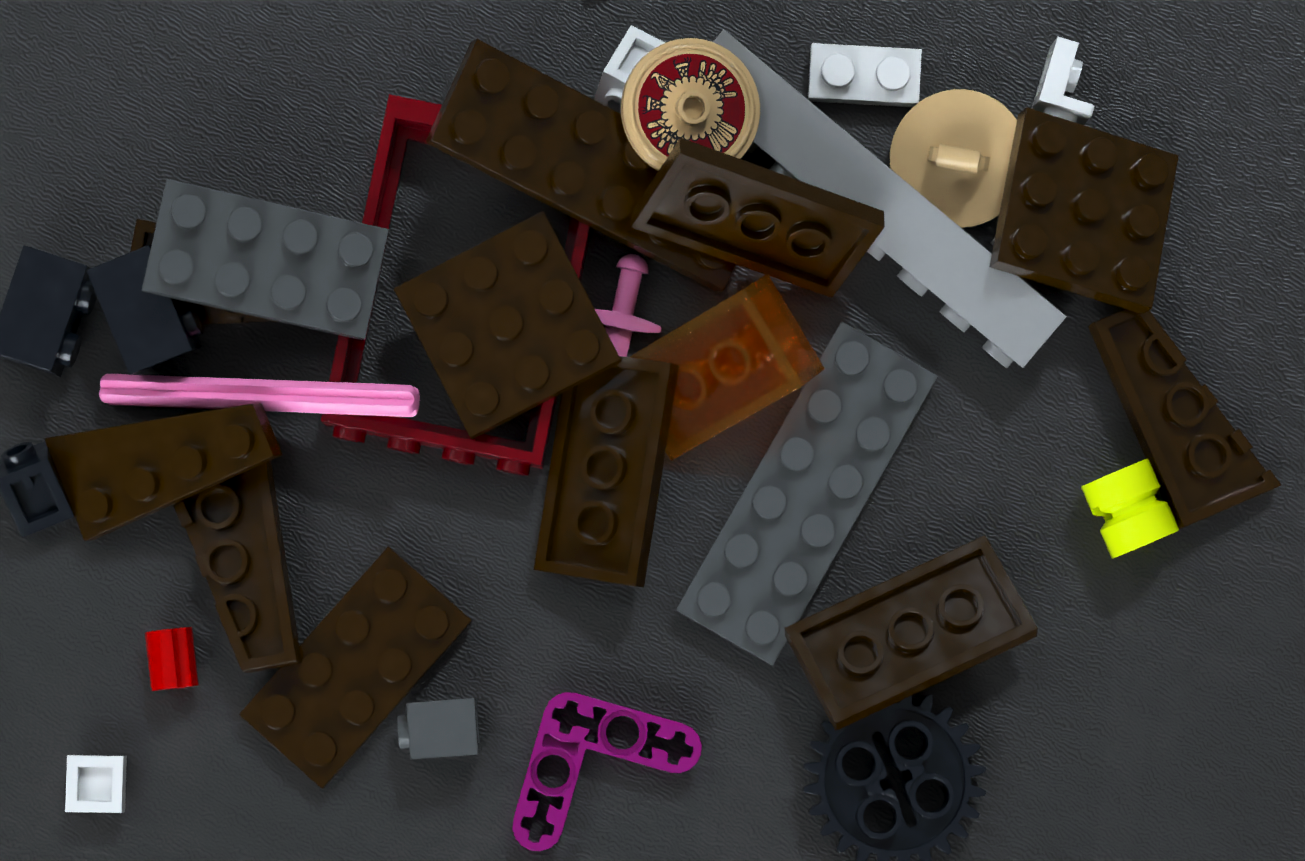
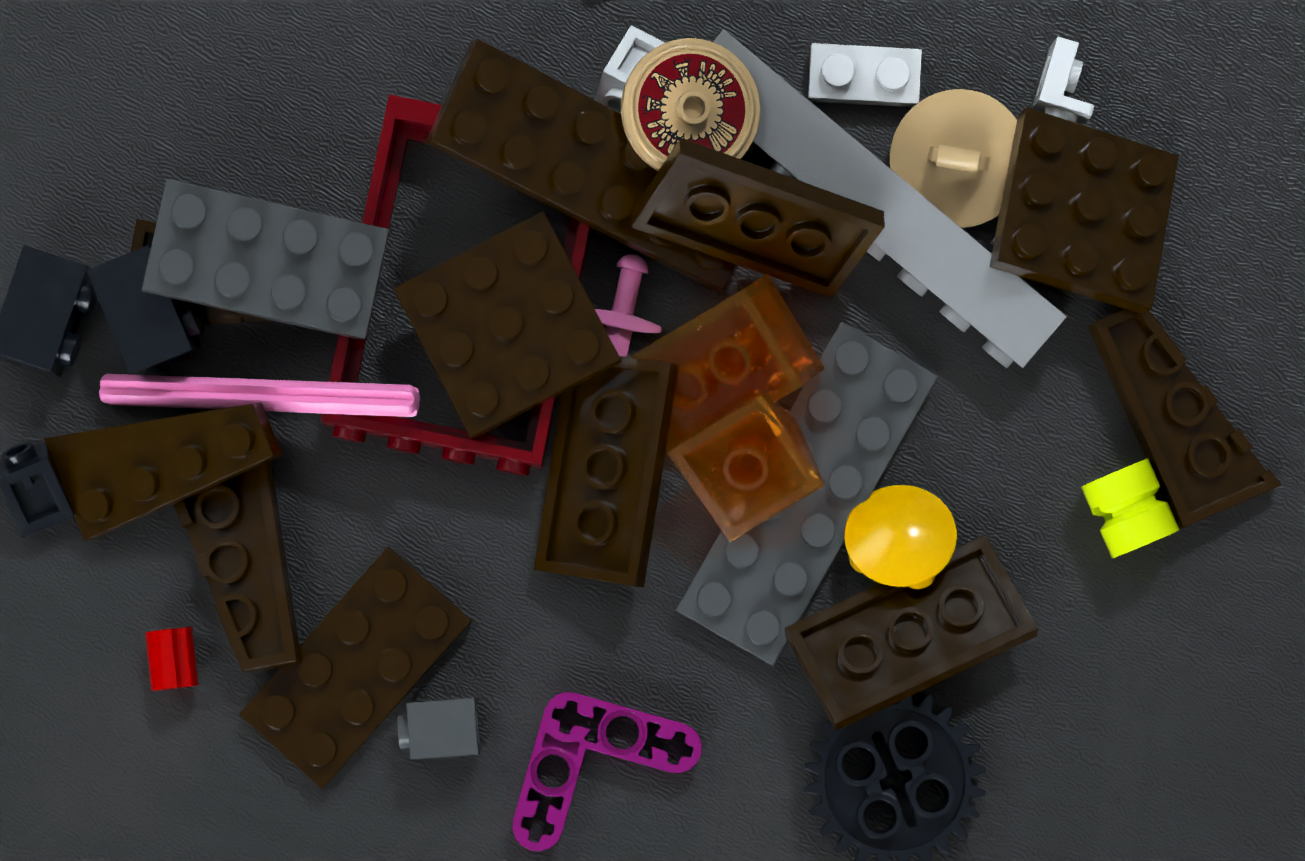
(95, 783): white plate -> none
(748, 465): none -> clear orange slope
(900, 536): none -> yellow dish

